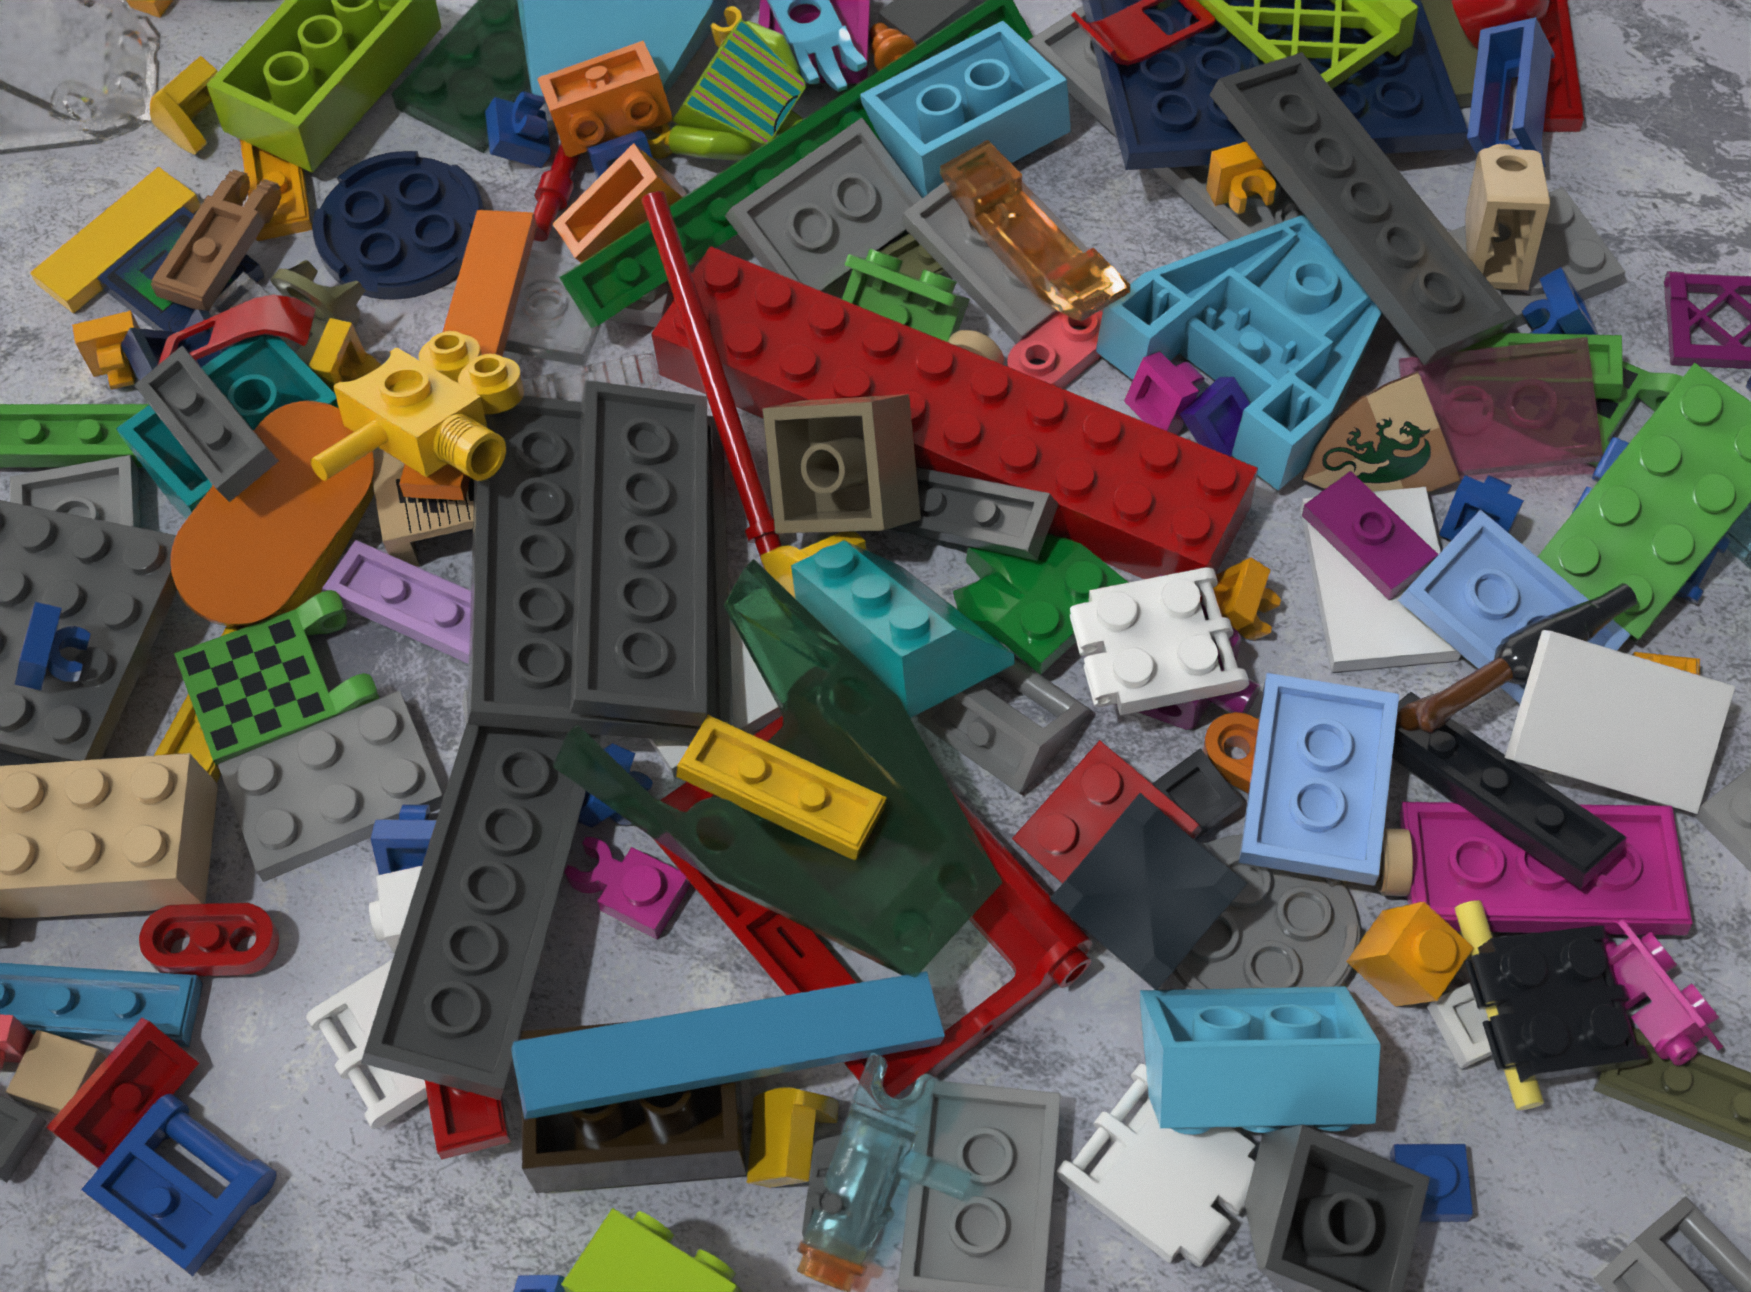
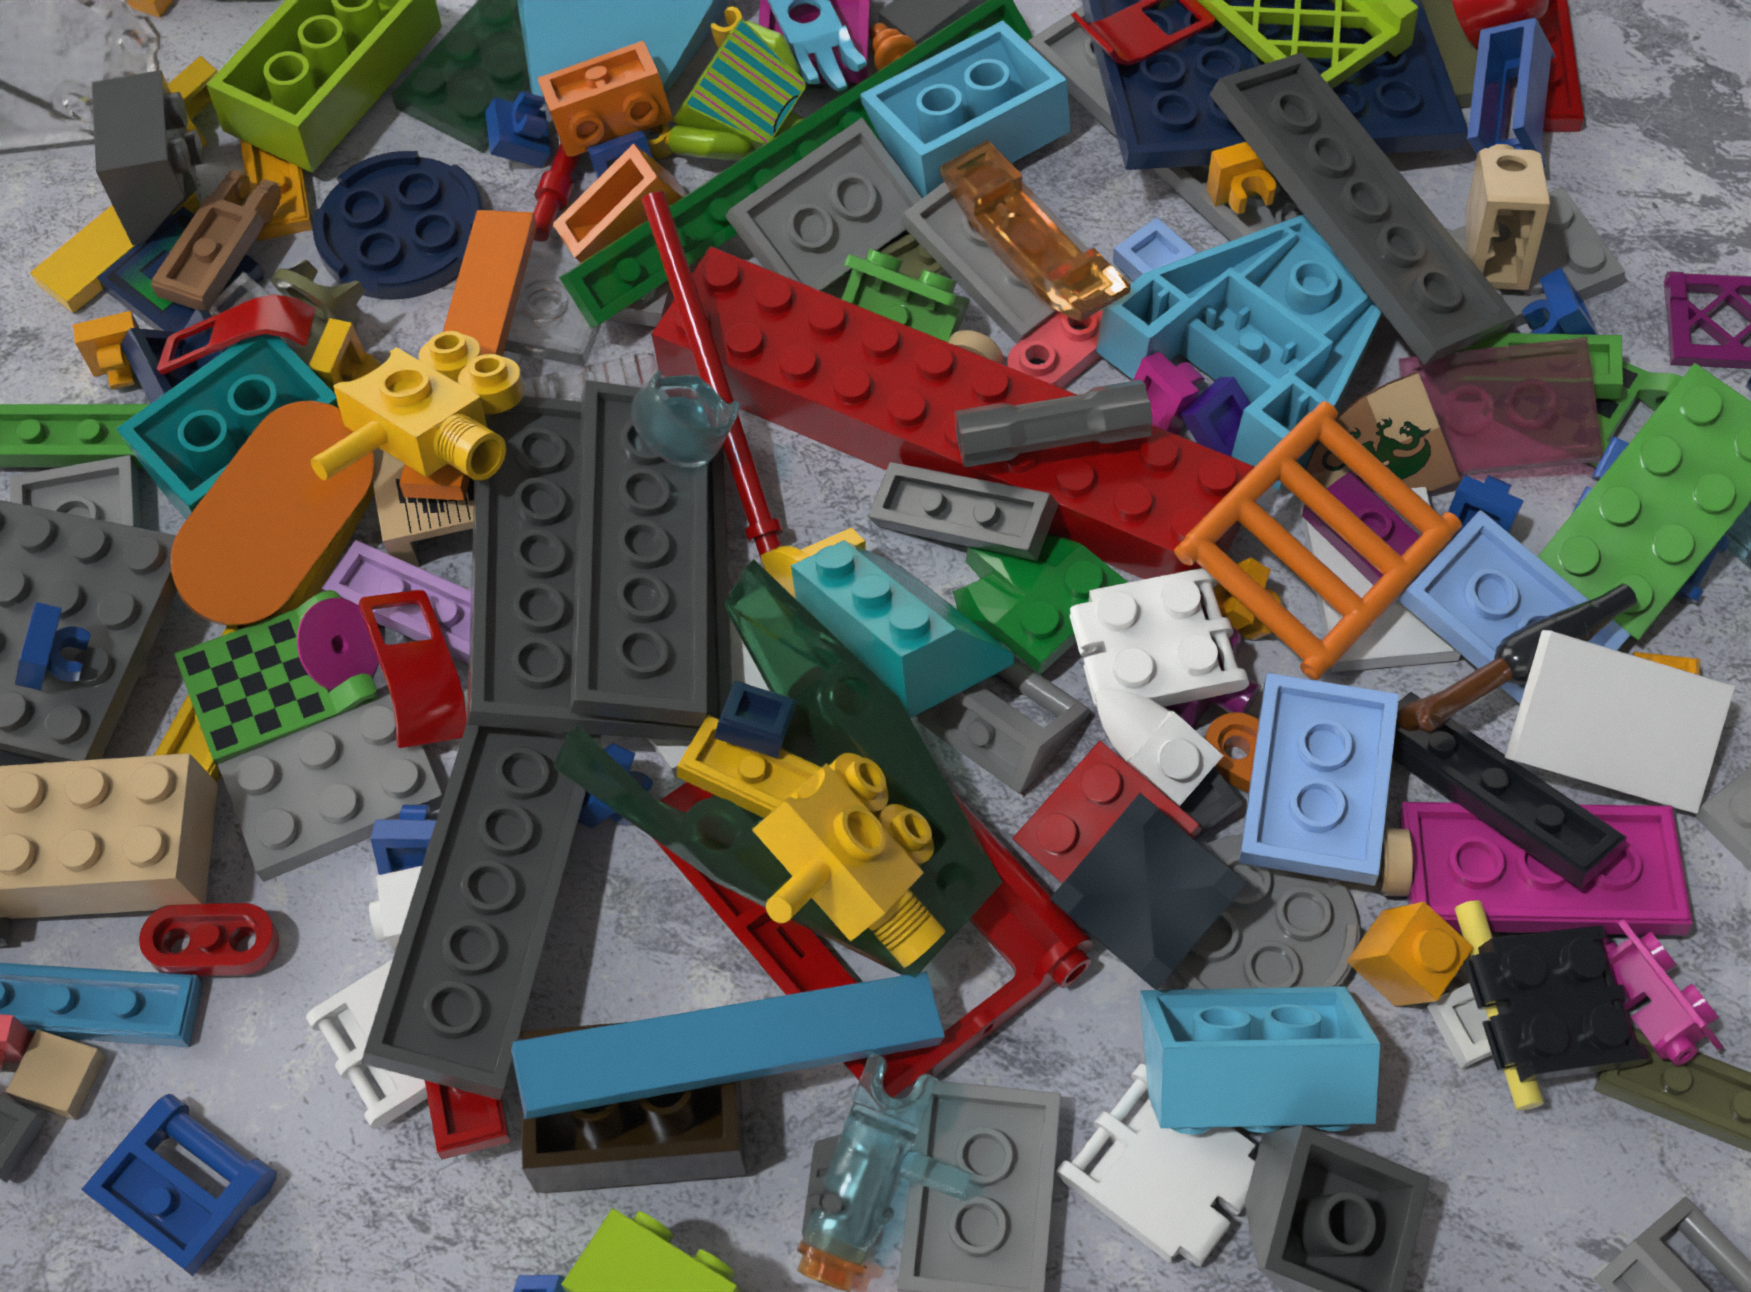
(122, 1092): red plate -> none
(143, 150): none -> dark grey slope
(206, 423): dark grey plate -> none
(335, 643): none -> dark pink piece
(418, 675): none -> red piece
(635, 890): dark pink plate -> none
(682, 419): none -> clear light blue hair
(755, 719): none -> dark blue tile
(785, 1135): yellow tile -> none
(842, 464): dark tan brick -> none
(853, 857): none -> yellow piece
(1099, 415): none -> dark grey axle
(1150, 249): none -> light blue plate
(1156, 742): none -> white plate
(1356, 611): none -> orange bar
(1449, 1185): blue plate -> none

